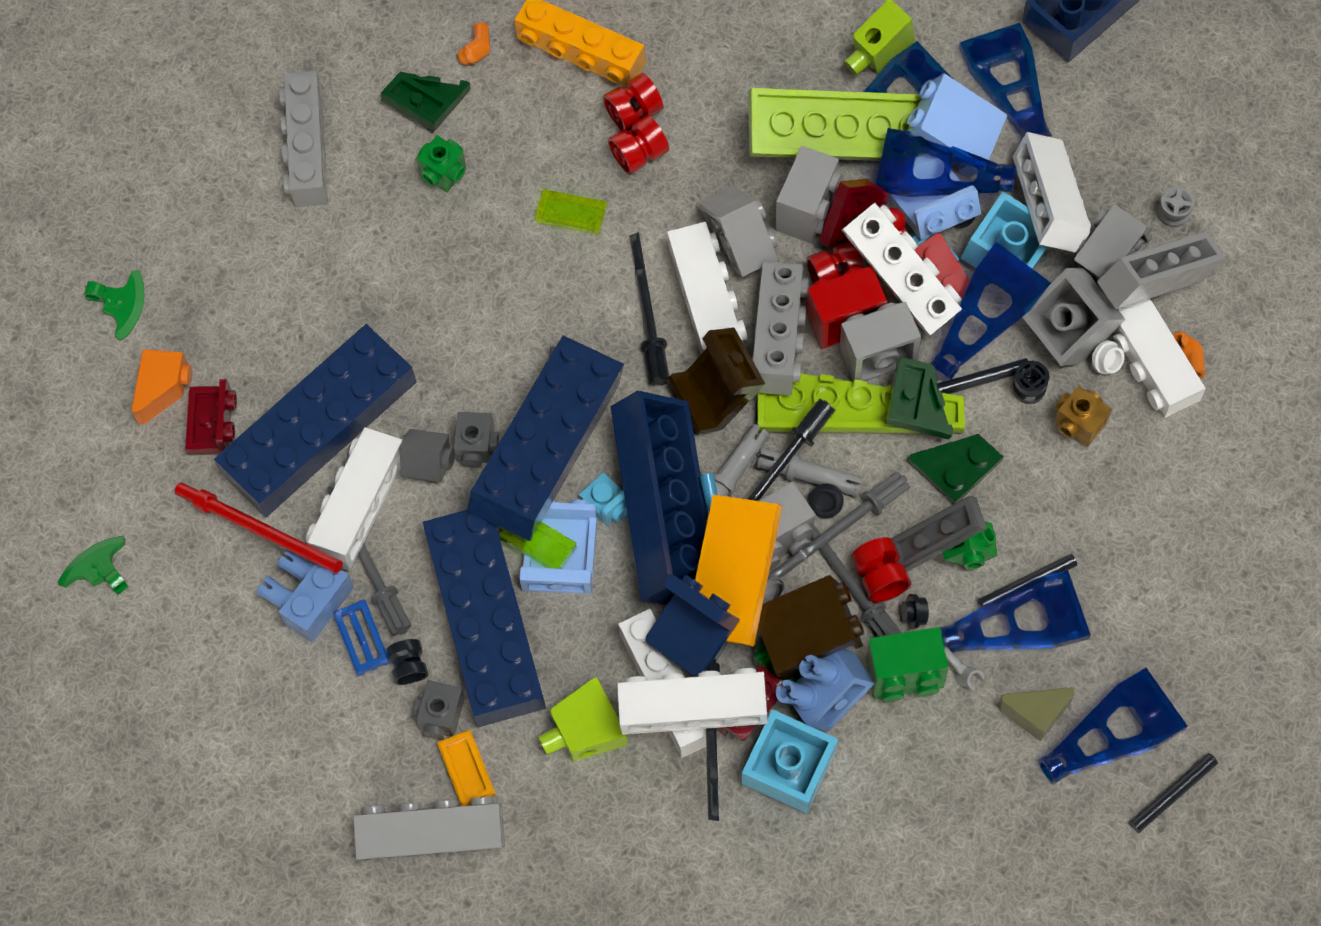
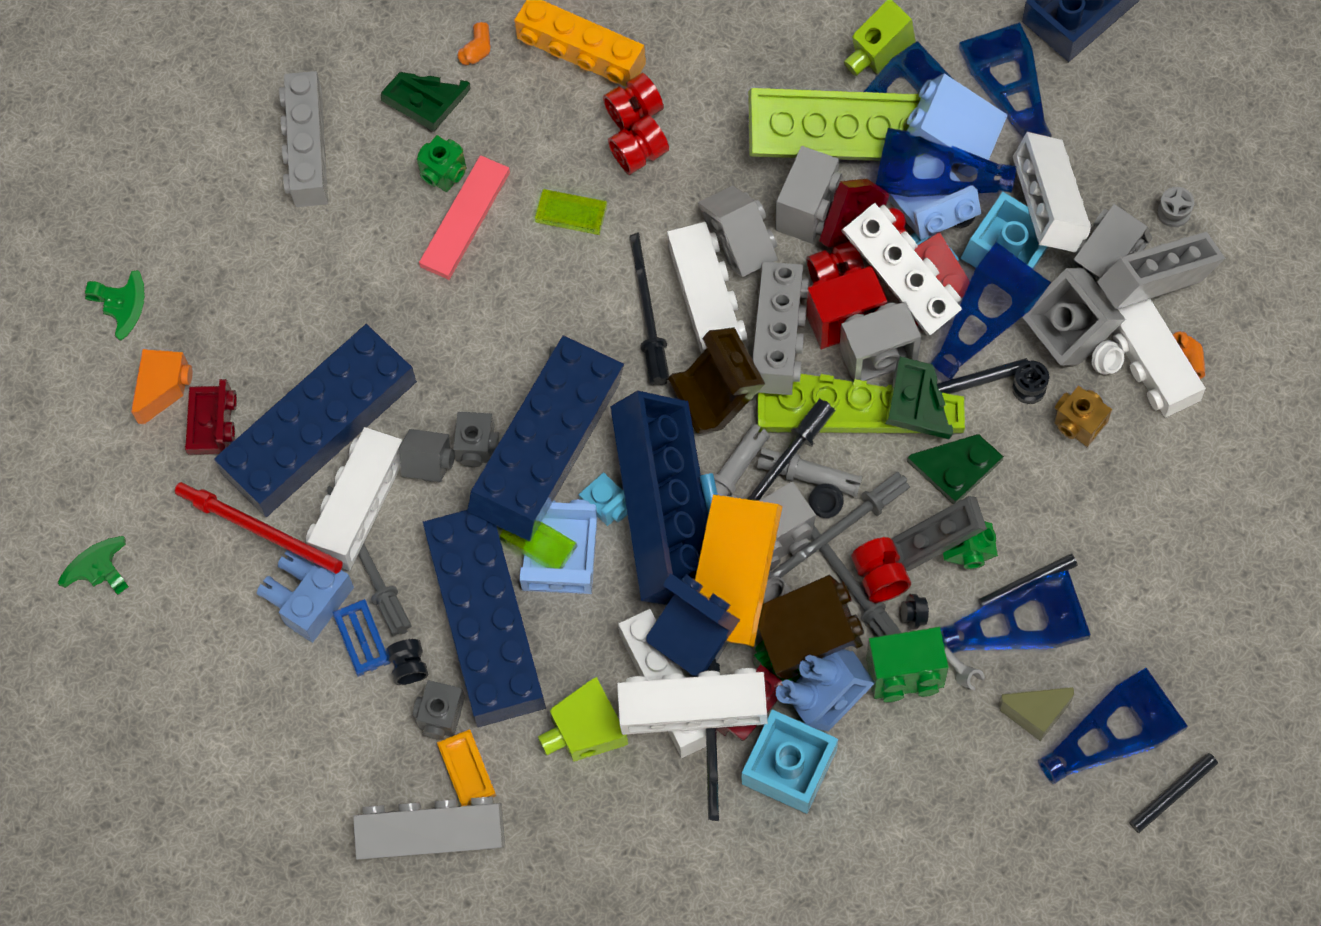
(464, 217): none -> coral tile

